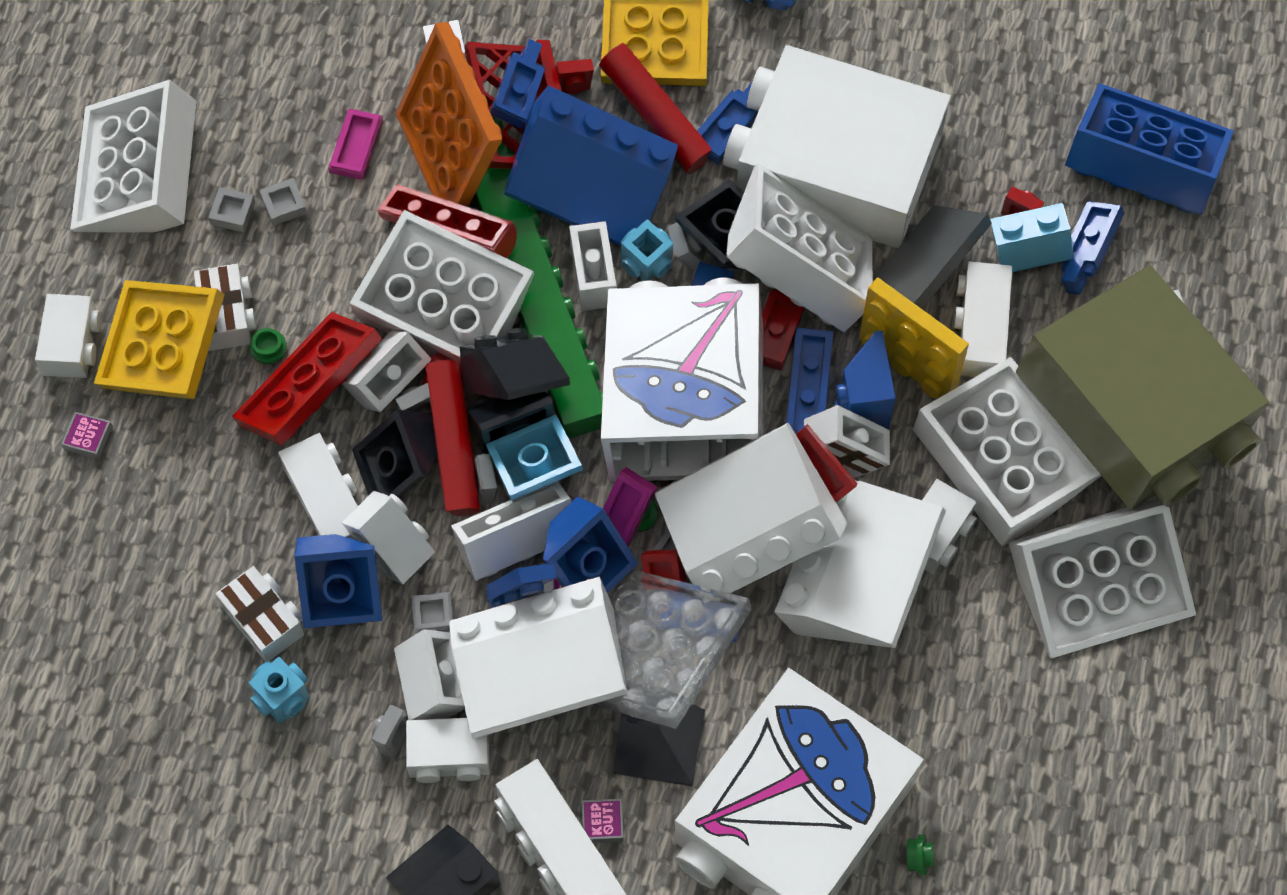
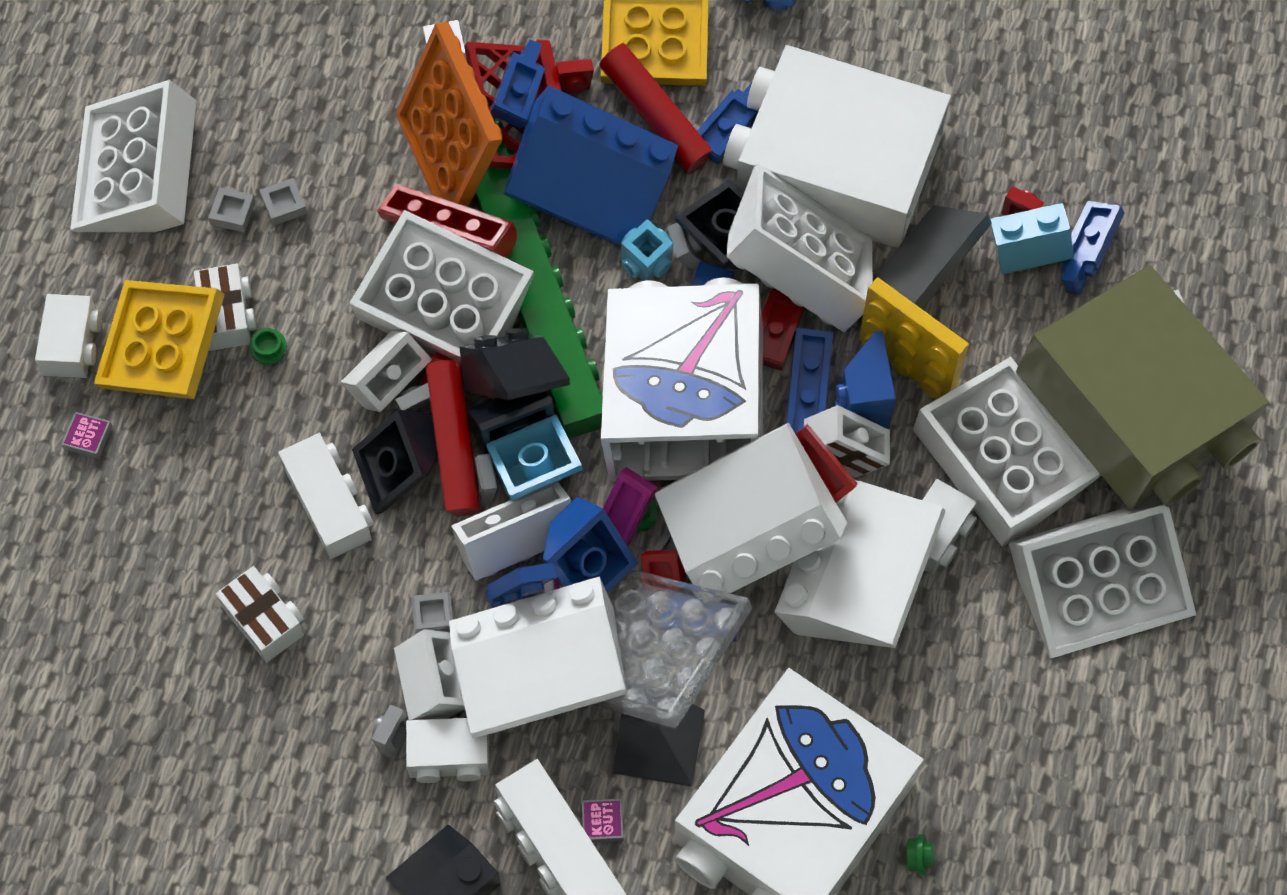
(280, 701): medium azure brick -> none
(307, 378): red plate -> none
(337, 581): blue slope -> none
(355, 144): dark pink tile -> none
(397, 541): white brick -> none
(592, 264): white brick -> none
(983, 315): white brick -> none
(1149, 149): blue slope -> none

